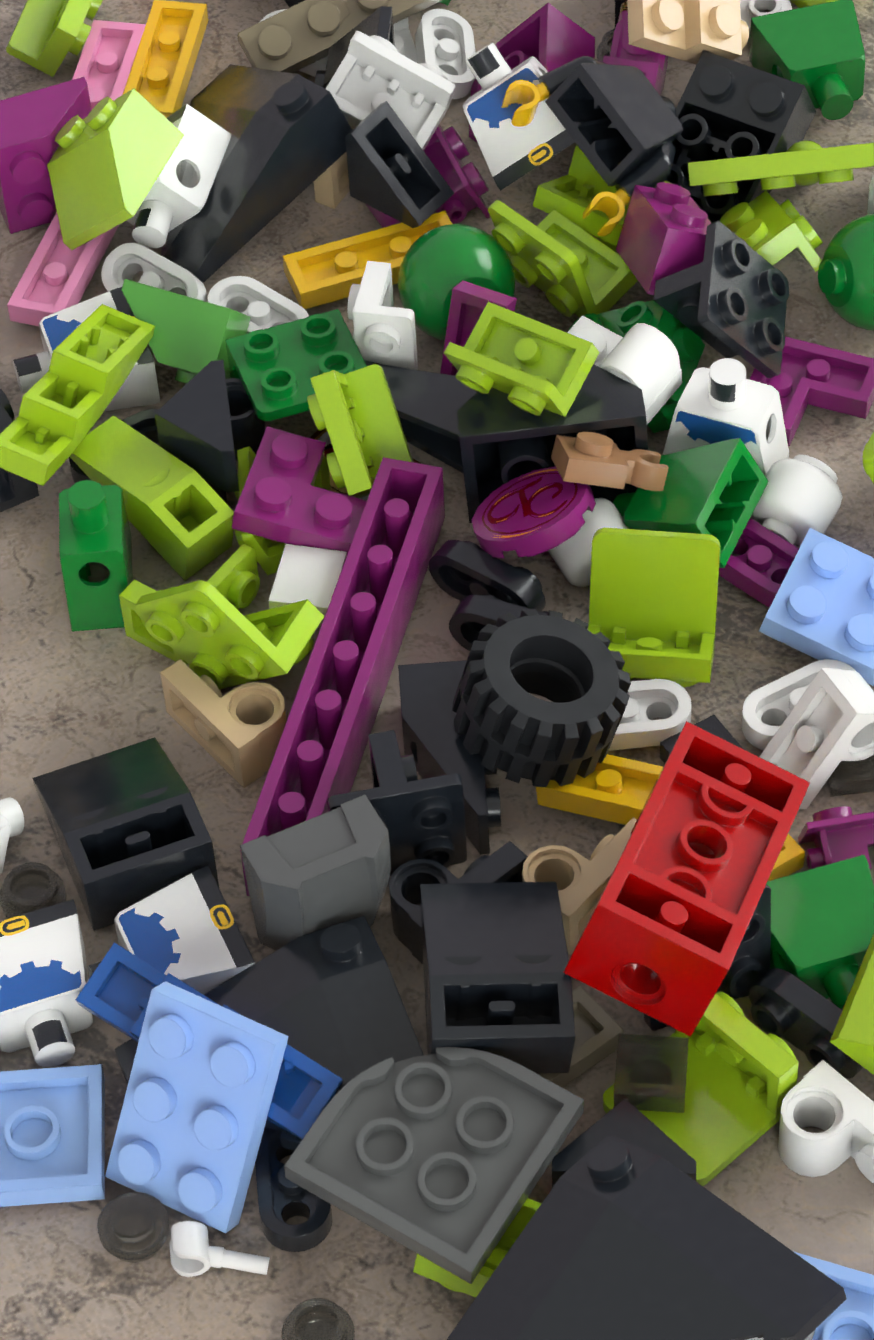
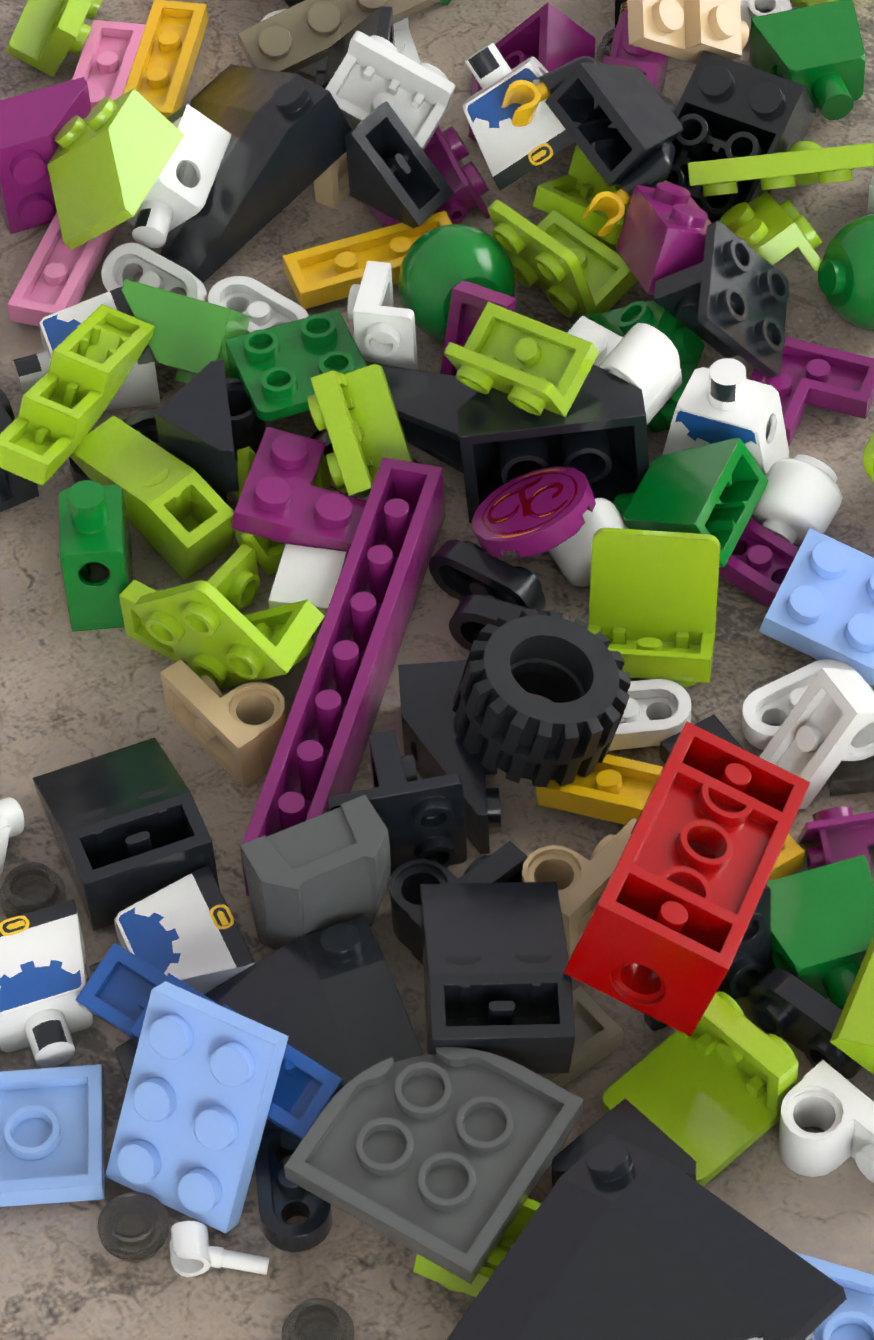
(446, 42): white plate -> none
(599, 462): medium nougat plate -> none
(651, 1072): clear smoke plate -> none

